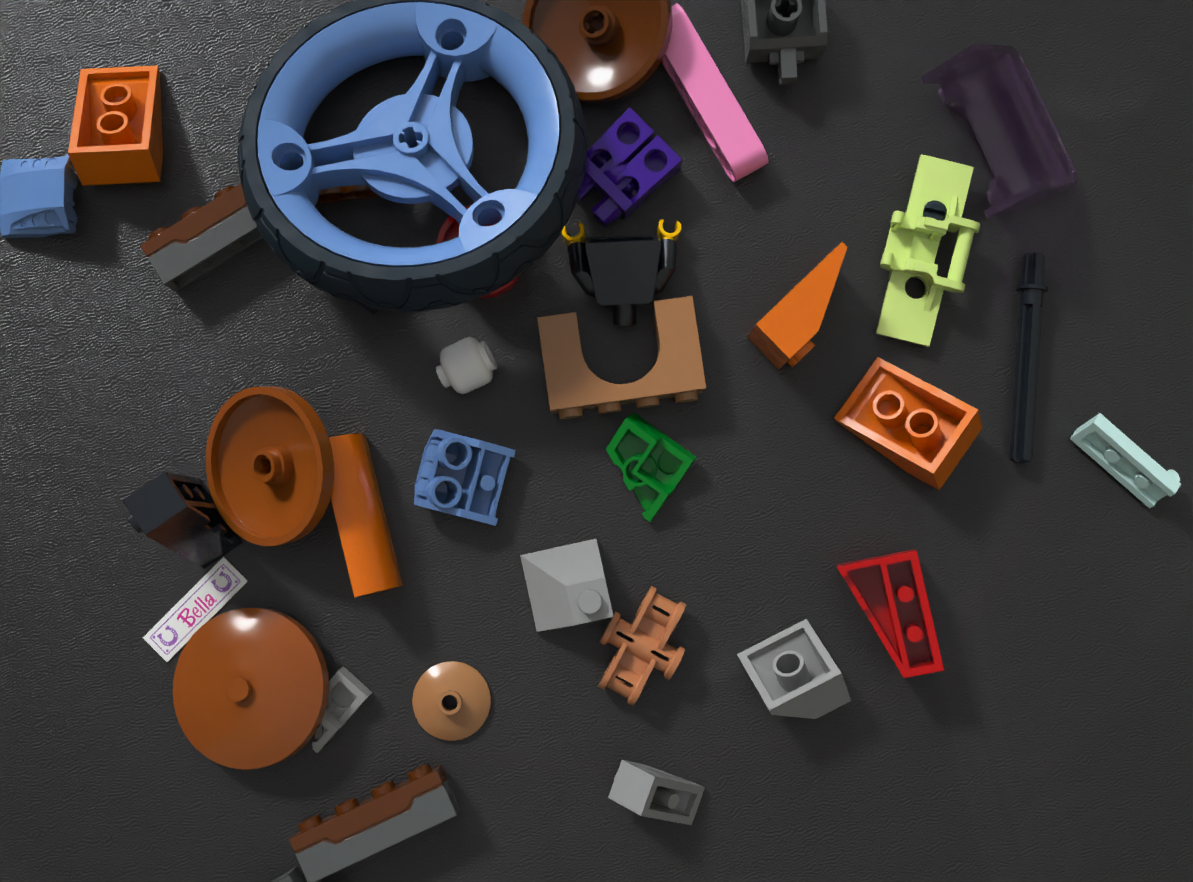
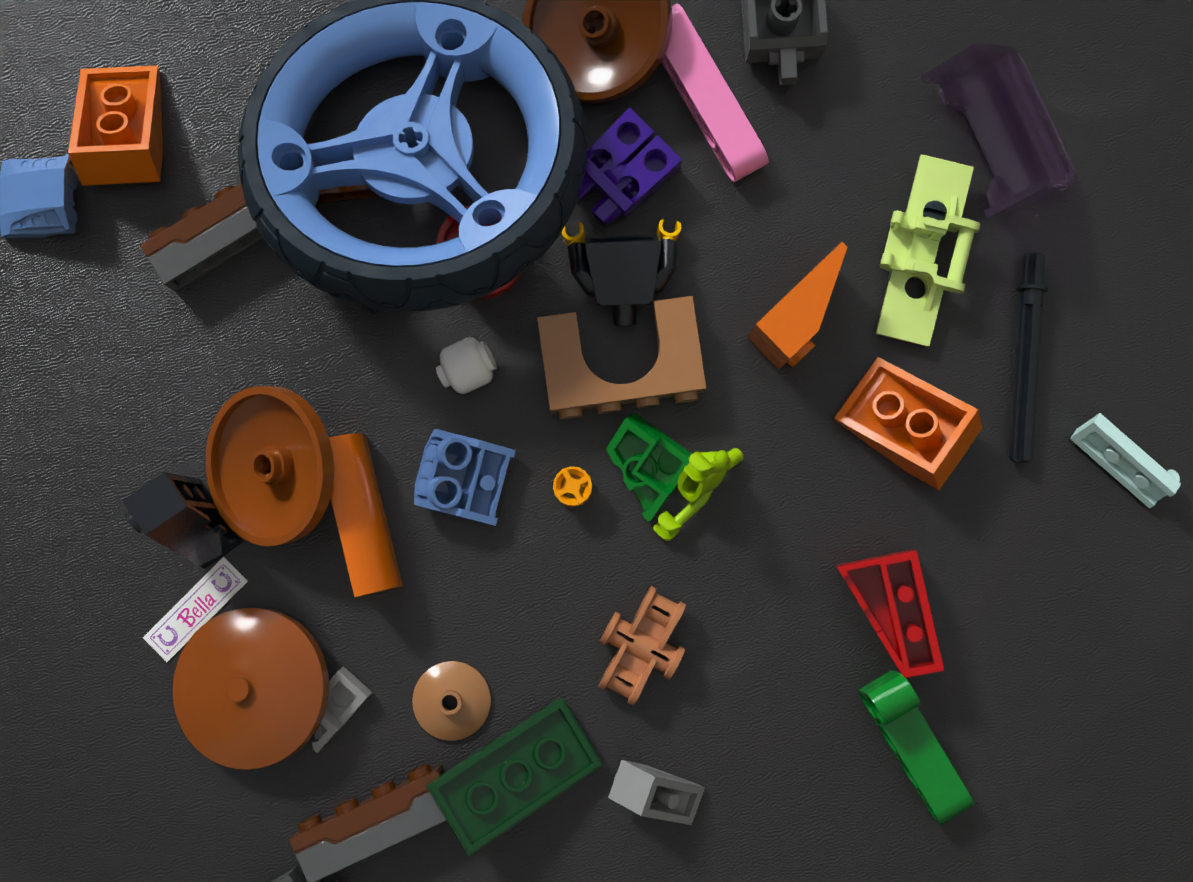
(514, 776): none -> dark green tile
(566, 585): light grey slope -> none
(569, 481): none -> light orange wheel
(696, 485): none -> lime piece
(795, 673): light grey slope -> none
(896, 713): none -> green beam

